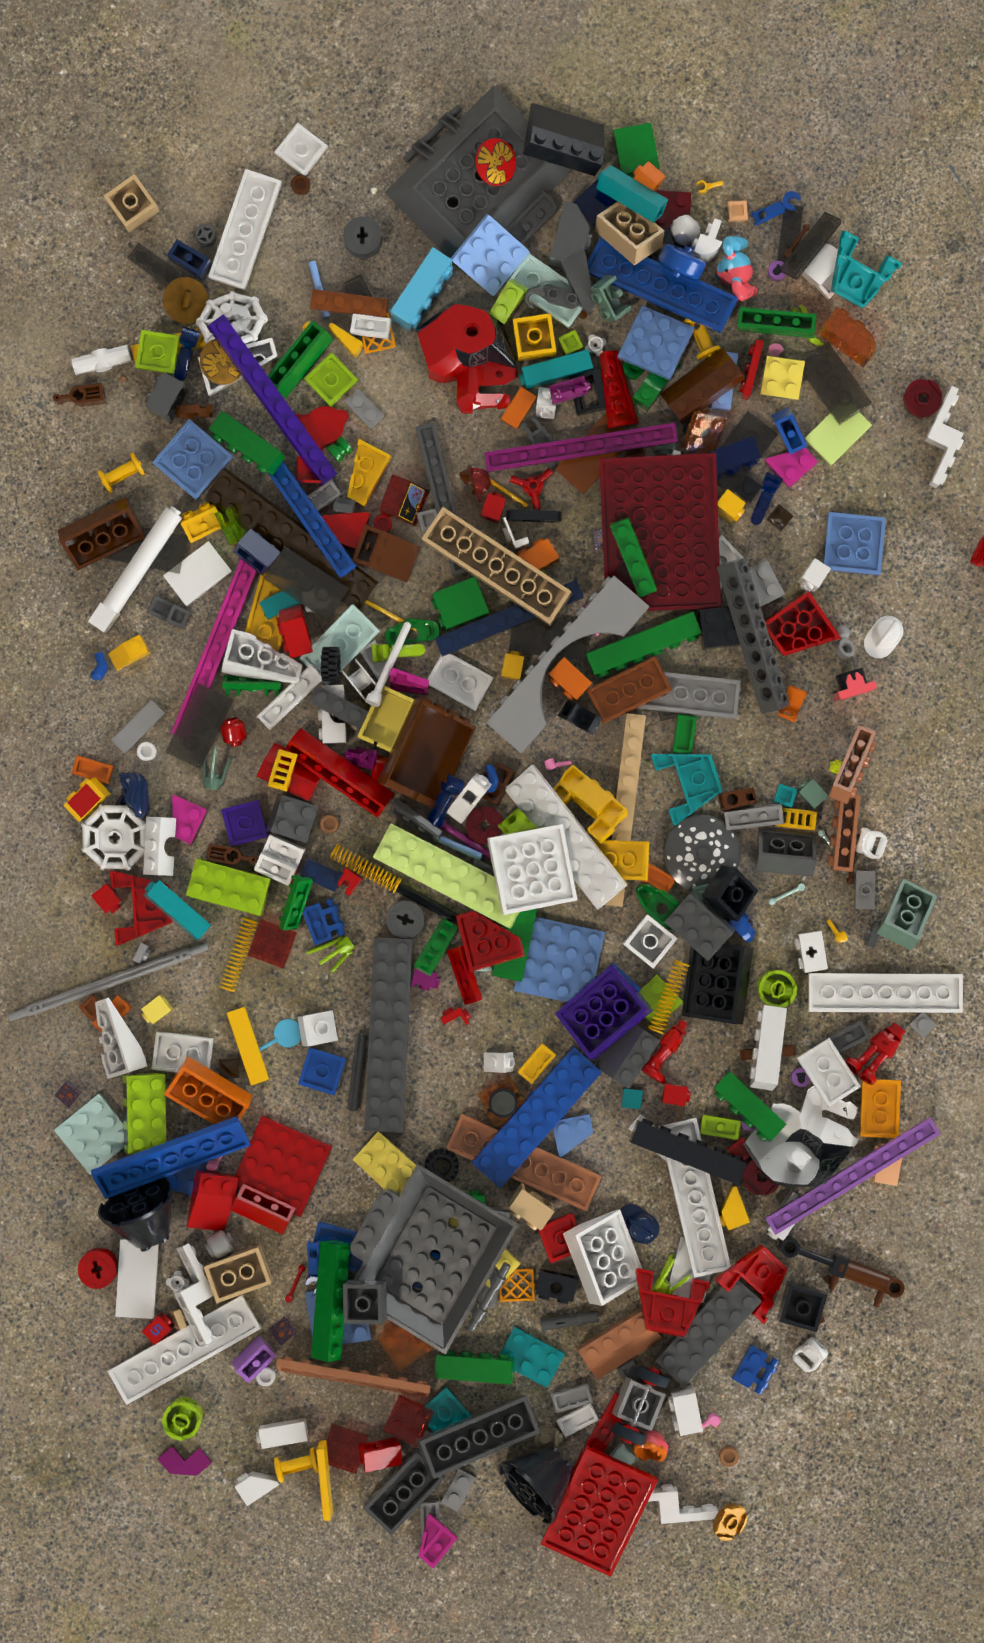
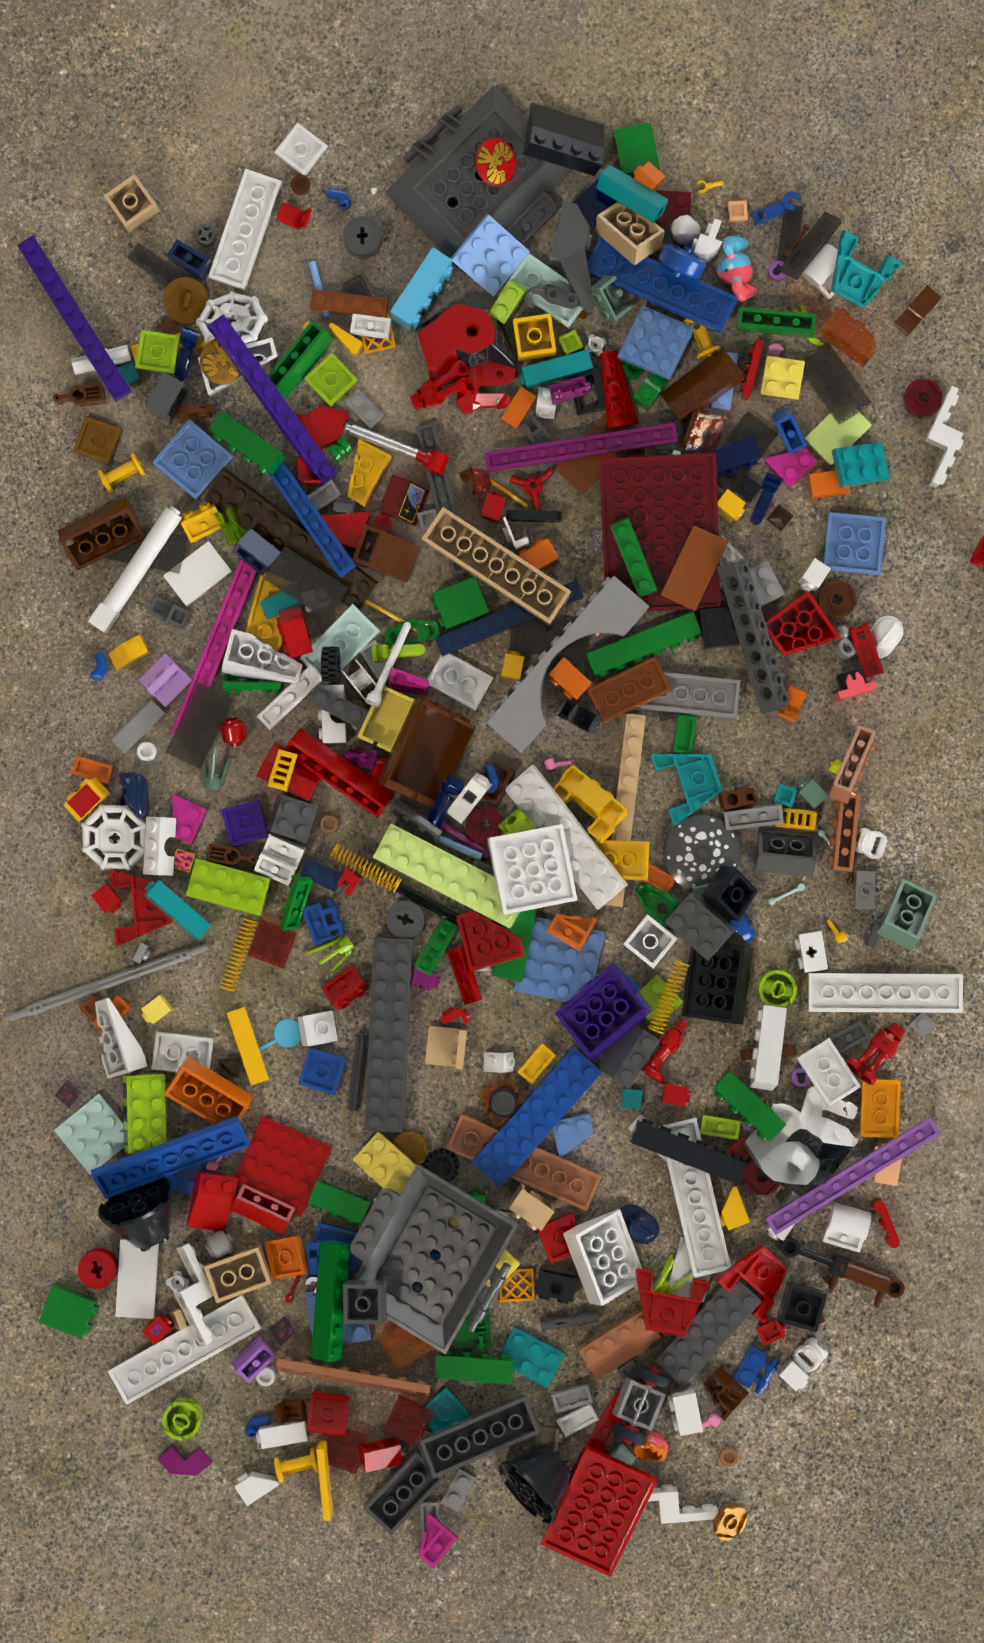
(69, 1311): none -> green brick
(74, 318): none -> dark purple plate
(97, 440): none -> pearl gold tile
(129, 373): none -> teal tile
(165, 680): none -> lavender bracket
(168, 326): none -> clear orange piece
(183, 860): none -> tile
(254, 1424): none -> blue arm
(286, 1257): none -> orange plate
(290, 1411): none -> reddish brown bracket
(293, 216): none -> red bracket
(328, 1414): none -> red plate
(339, 1202): none -> green brick
(341, 197): none -> blue arm
(345, 988): none -> red bracket
(412, 1145): none -> pearl gold tile
(431, 392): none -> red piece
(432, 460): none -> flat silver piece
(446, 1046): none -> tan bracket
(479, 1338): none -> green hinge
(571, 929): none -> orange wing
(694, 567): none -> dark orange tile
(725, 1391): none -> reddish brown slope
(771, 1331): none -> red bracket
(793, 1374): none -> white brick
(825, 484): none -> orange brick
(842, 590): none -> reddish brown plate
(847, 1227): none -> white brick
(860, 464): none -> teal plate
(866, 651): none -> red plate
(886, 1223): none -> red plate
(917, 310): none -> reddish brown piece

